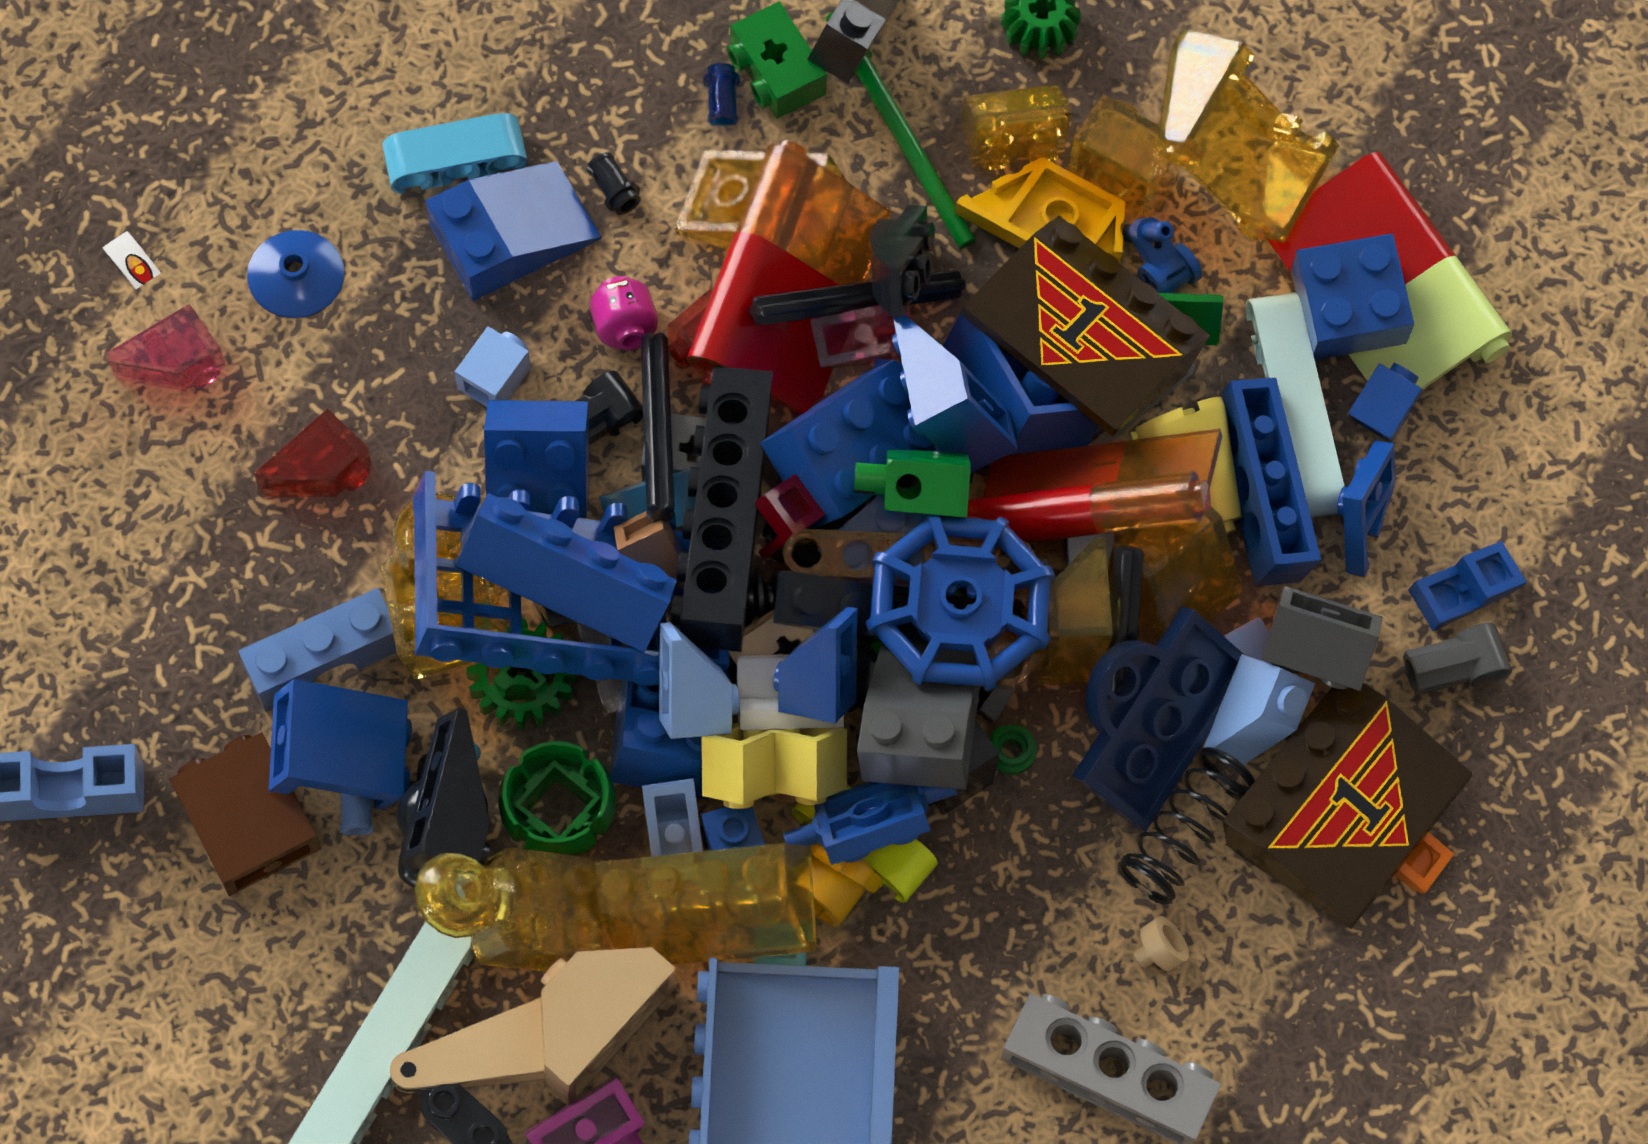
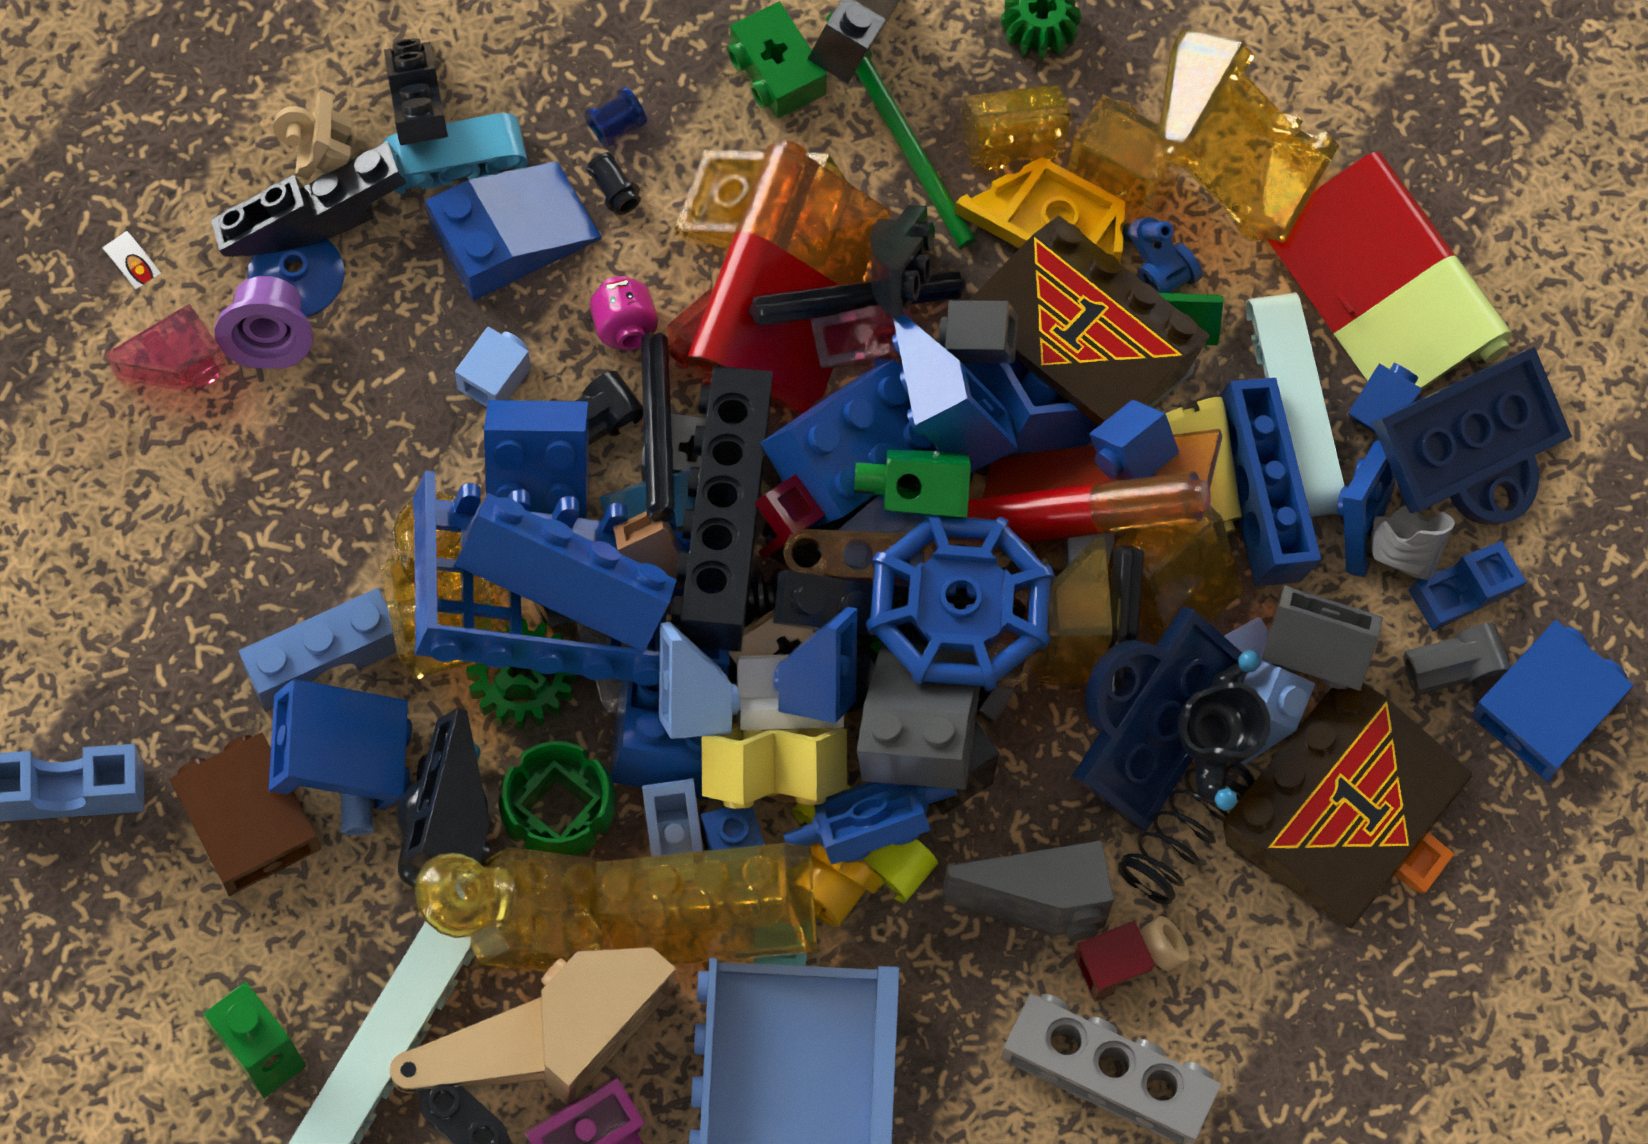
(252, 1038): none -> green torso
(264, 325): none -> medium lavender piece
(300, 215): none -> black slope
(316, 462): clear red slope -> none
(317, 135): none -> tan hips
(415, 92): none -> black slope
(615, 117): none -> clear blue bush
(722, 100): clear blue pin -> none
(980, 331): none -> dark grey brick
(1024, 739): green plate -> none
(1040, 890): none -> dark grey slope
(1113, 959): none -> dark red panel
(1134, 442): none -> blue brick
(1224, 728): none -> black piece
(1353, 296): blue brick -> none
(1411, 541): none -> light grey hair
(1476, 438): none -> dark blue plate
(1552, 699): none -> blue panel

